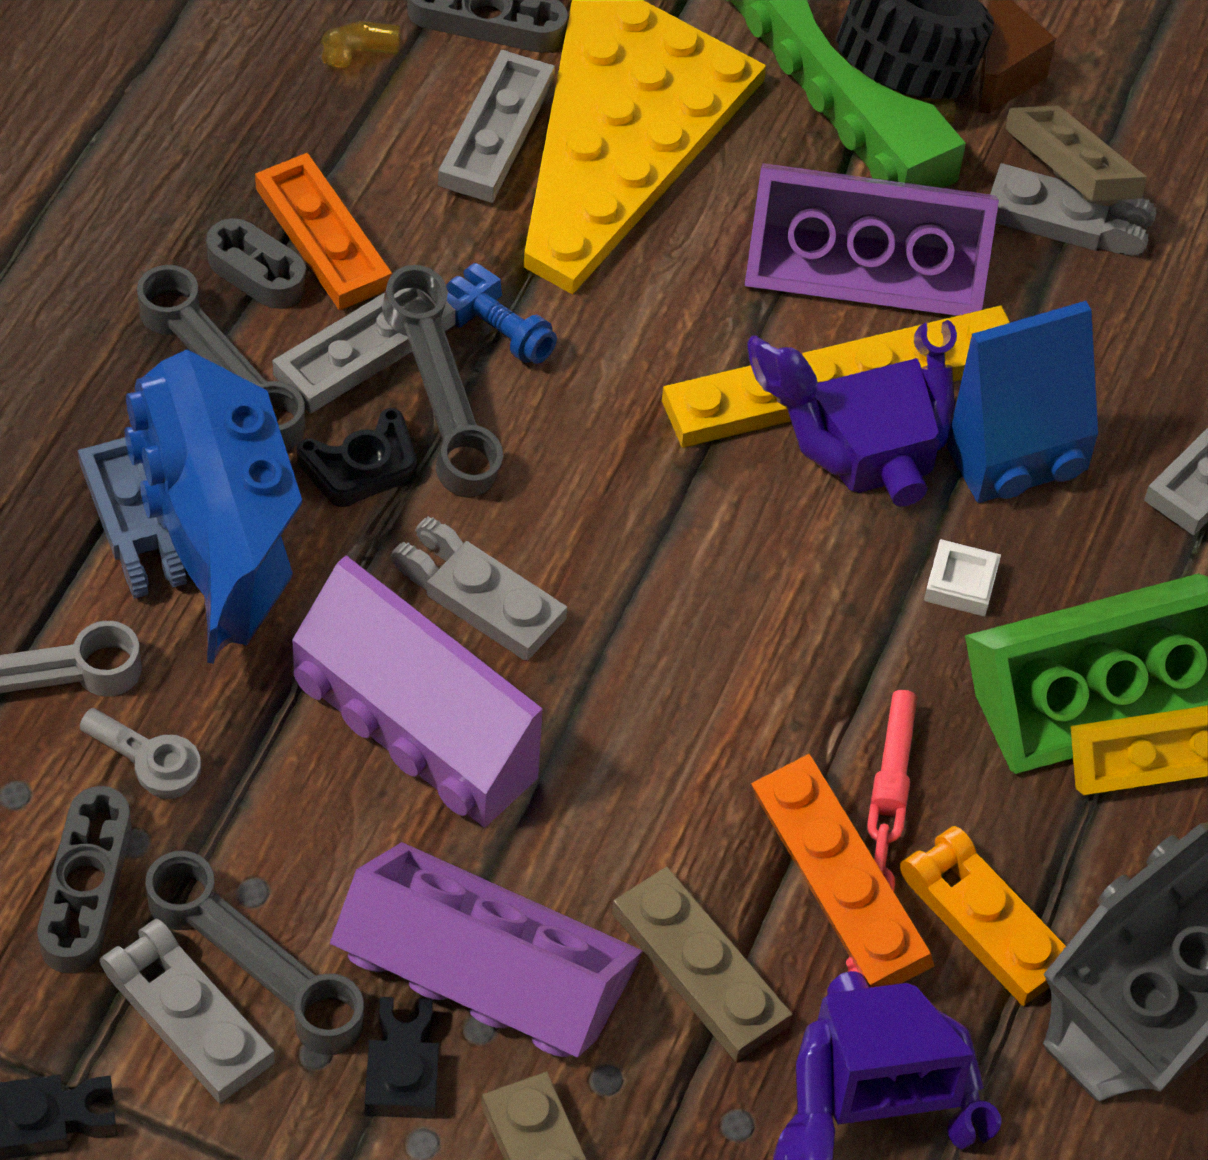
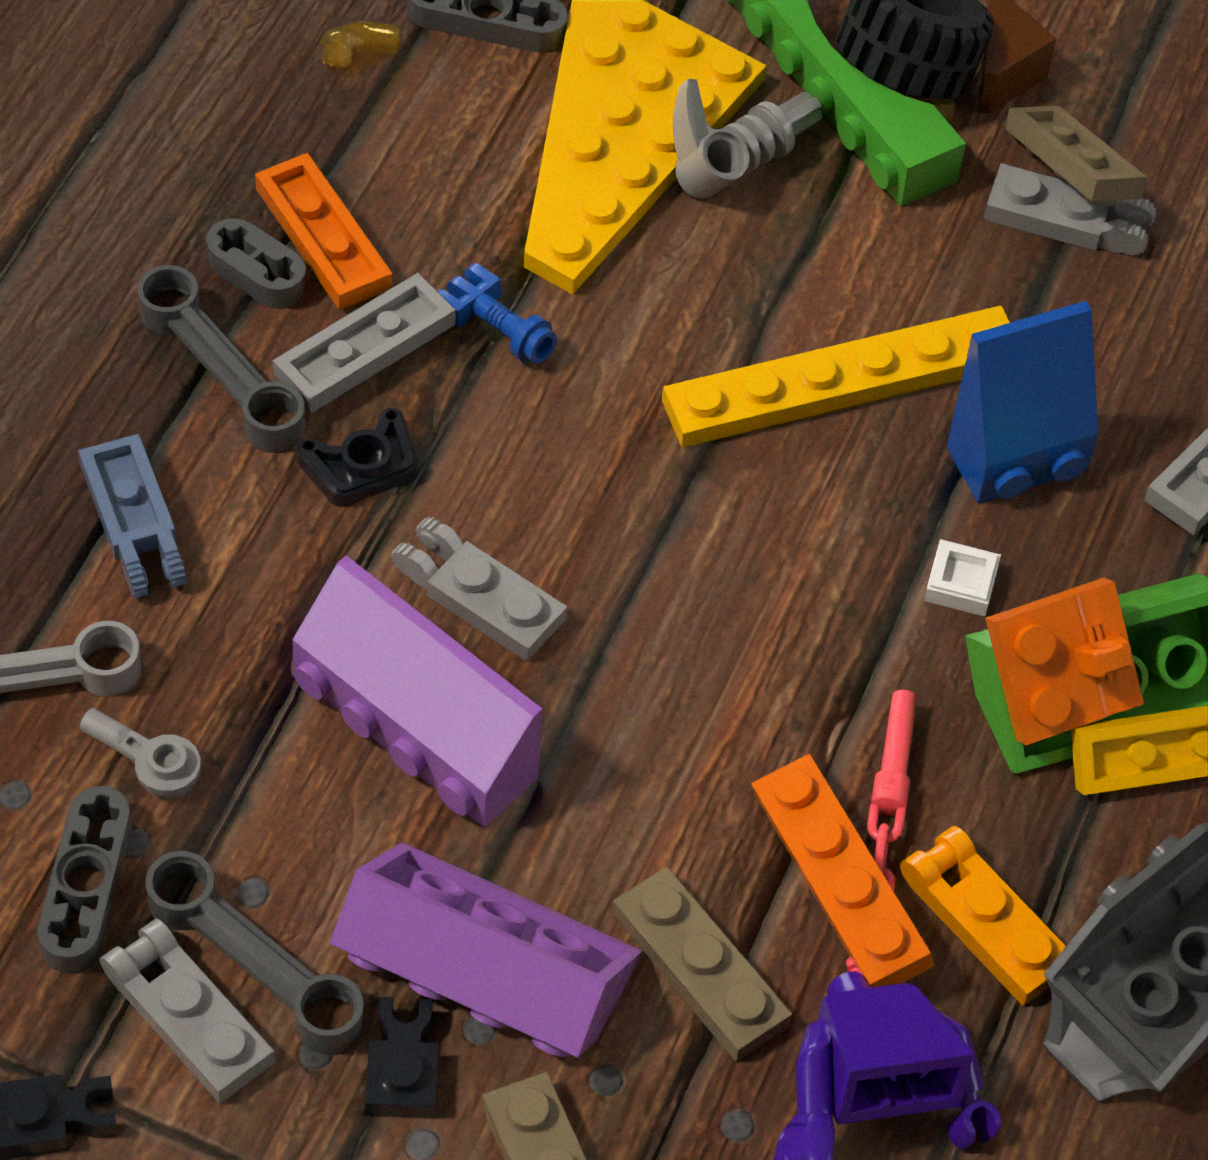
(217, 486): blue slope -> none
(441, 380): dark grey piece -> none
(496, 126): light grey plate -> none
(739, 146): none -> light grey piece
(869, 424): dark purple torso -> none
(871, 240): medium lavender slope -> none
(1064, 661): none -> orange hinge

